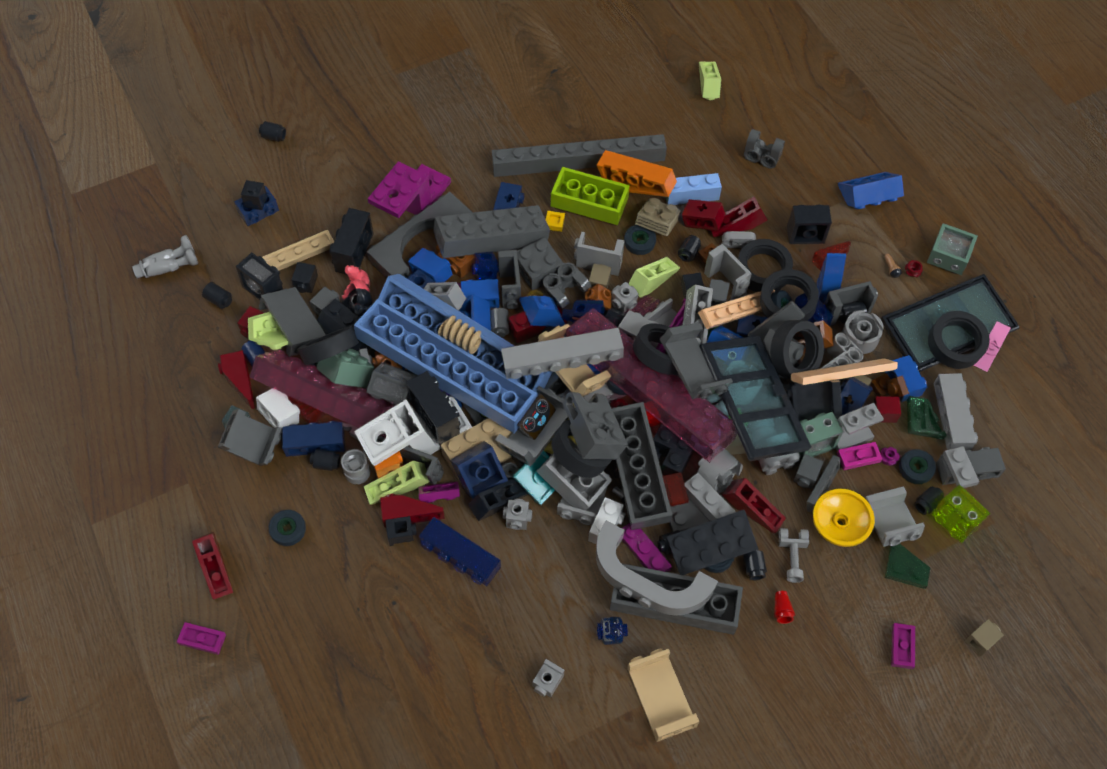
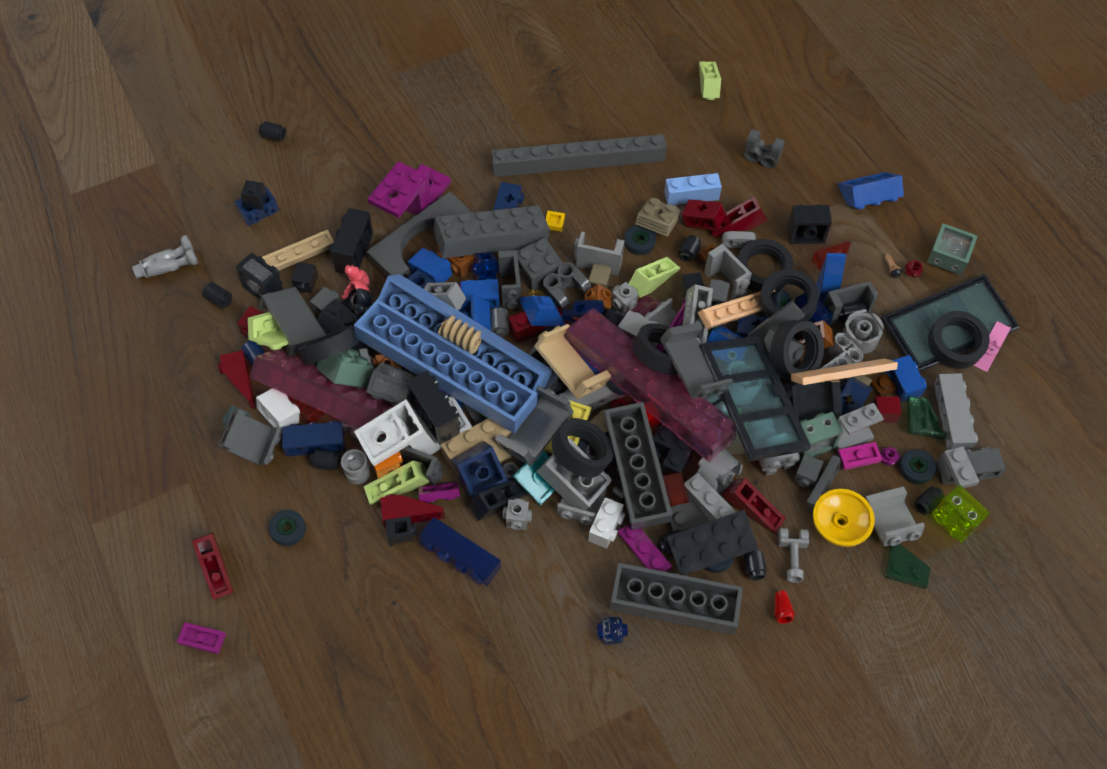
(536, 417): slope -> none
(548, 687): light grey brick -> none
(562, 353): light grey brick -> none
(589, 195): lime brick -> none
(594, 426): dark grey brick -> none
(639, 174): orange wedge -> none
(645, 591): light grey arch -> none
(661, 695): tan panel -> none
(897, 387): reddish brown plate -> none
(903, 646): magenta plate -> none
(984, 637): dark tan brick -> none

